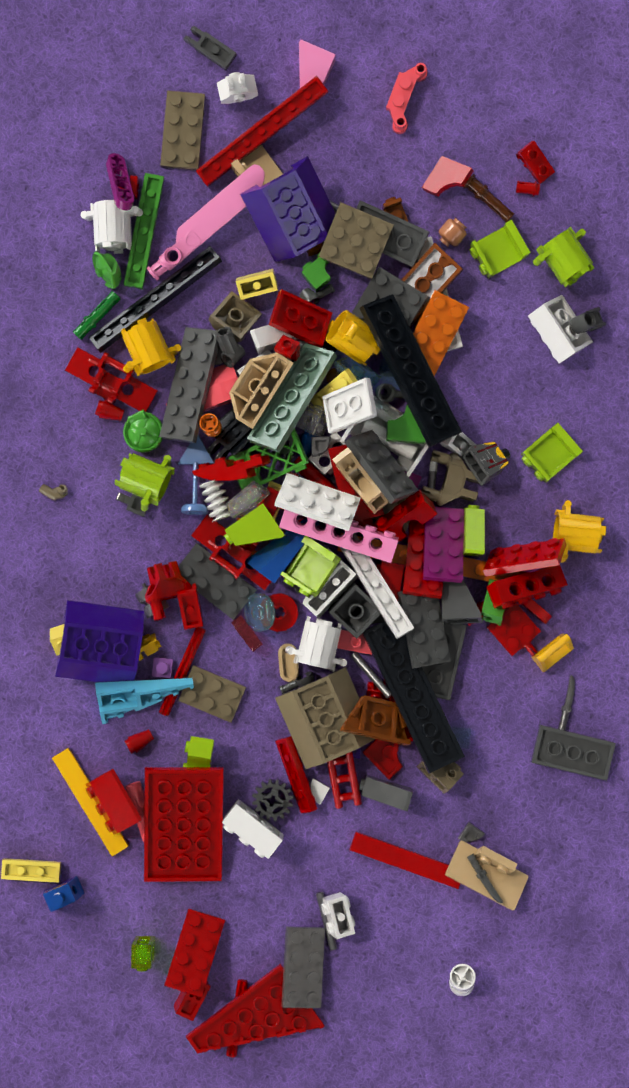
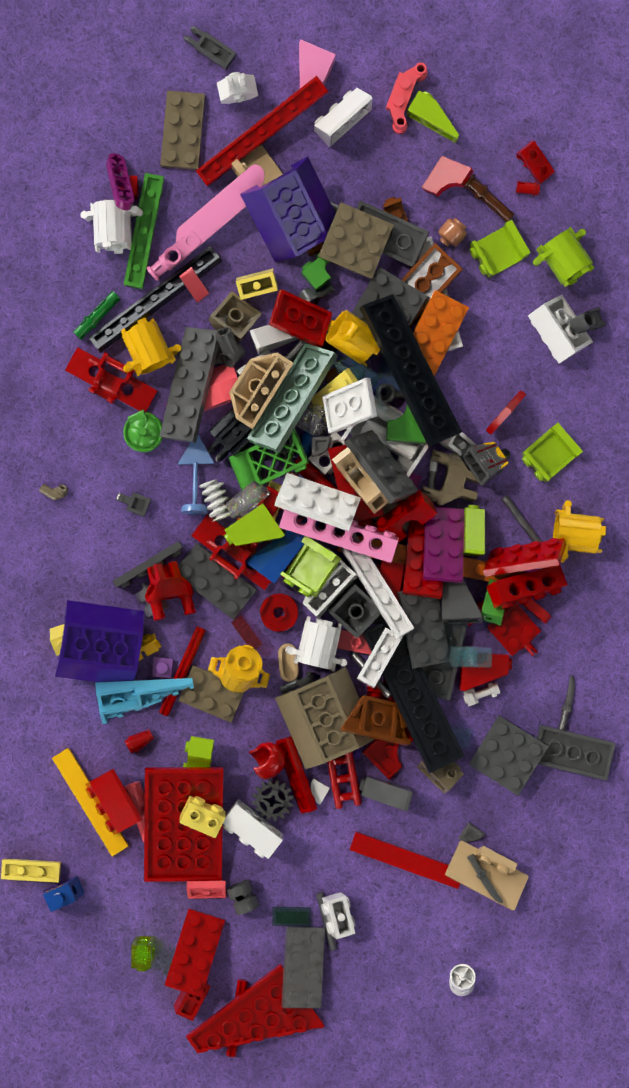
(107, 269): bright green piece -> none
(109, 411): red cone -> none
(141, 570): none -> dark grey plate
(145, 478): lime container -> none
(190, 608): red panel -> none
(194, 284): none -> coral piece
(202, 816): none -> light yellow brick
(206, 889): none -> coral plate
(210, 421): orange wheel -> none
(231, 470): red slope -> none
(240, 669): none -> yellow container
(247, 902): none -> dark grey wheel
(259, 612): clear light blue tile -> none
(270, 759): none -> red piece
(288, 348): red bracket -> none
(291, 916): none -> tile
(343, 116): none -> white slope
(379, 658): none -> white plate
(429, 113): none -> lime slope
(470, 656): none -> clear light blue brick
(471, 697): none -> white bar
(475, 676): none -> red slope
(505, 412): none -> red tile
(508, 755): none -> dark grey plate
(521, 520): none -> flat silver piece
(553, 652): yellow tile -> none

